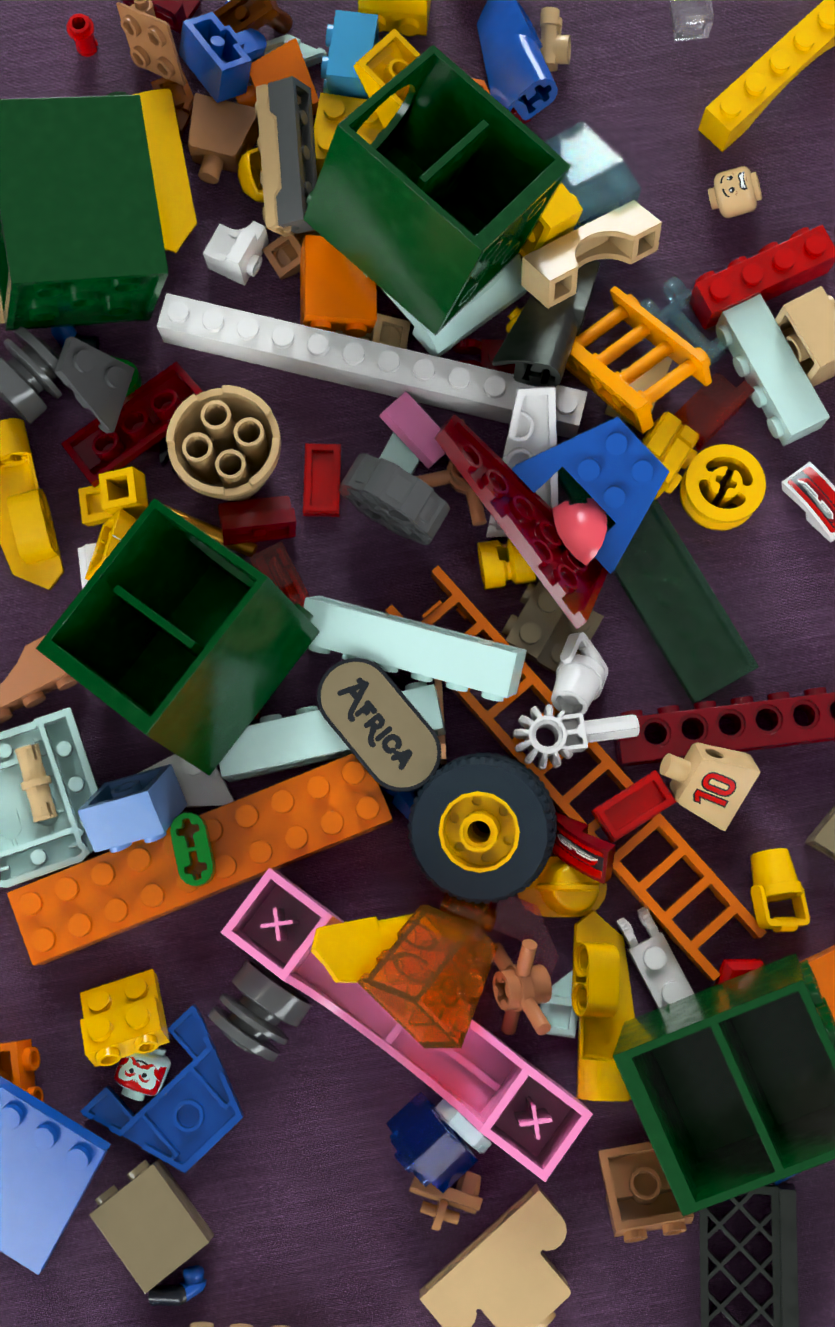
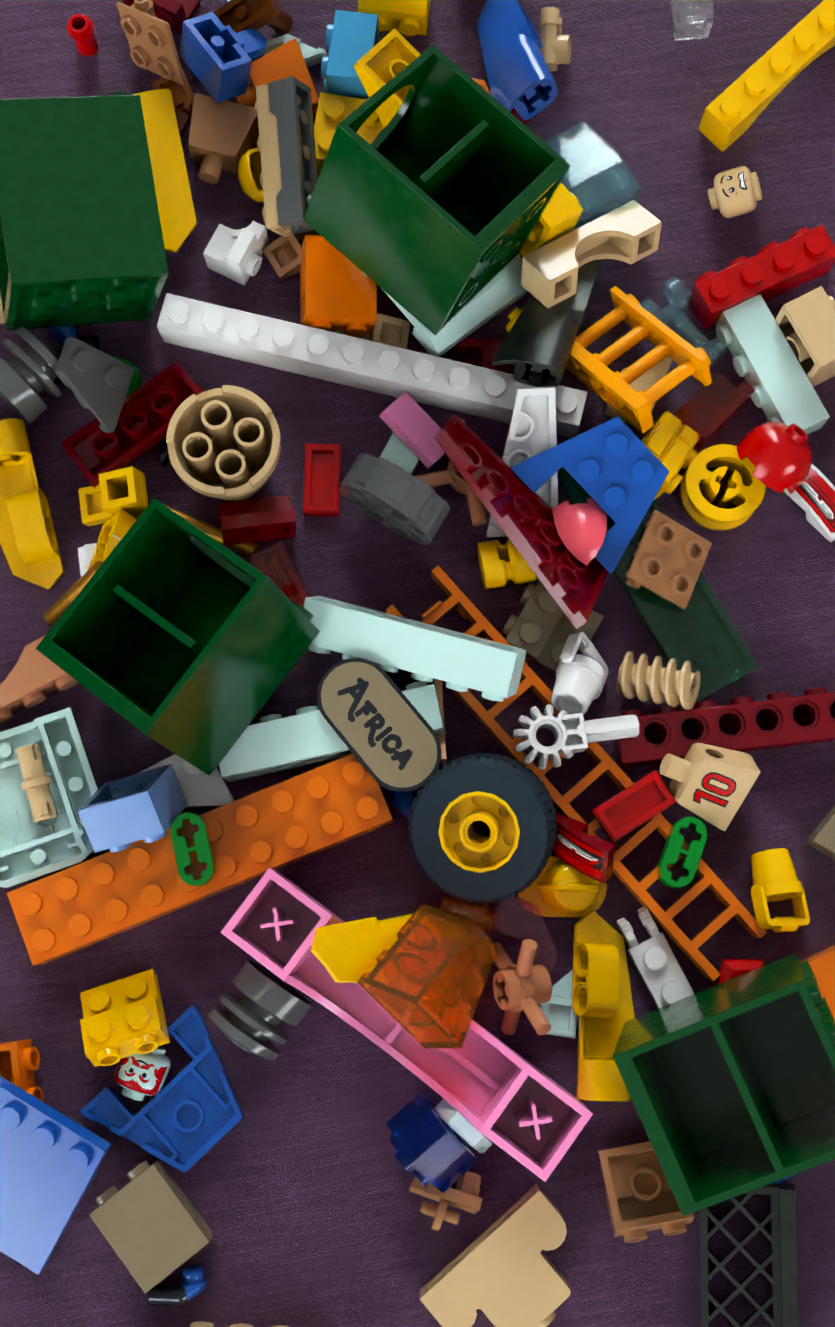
(58, 608): none -> pearl gold bar
(658, 682): none -> tan piece
(668, 560): none -> medium nougat hinge
(673, 849): none -> green beam
(778, 454): none -> red cylinder

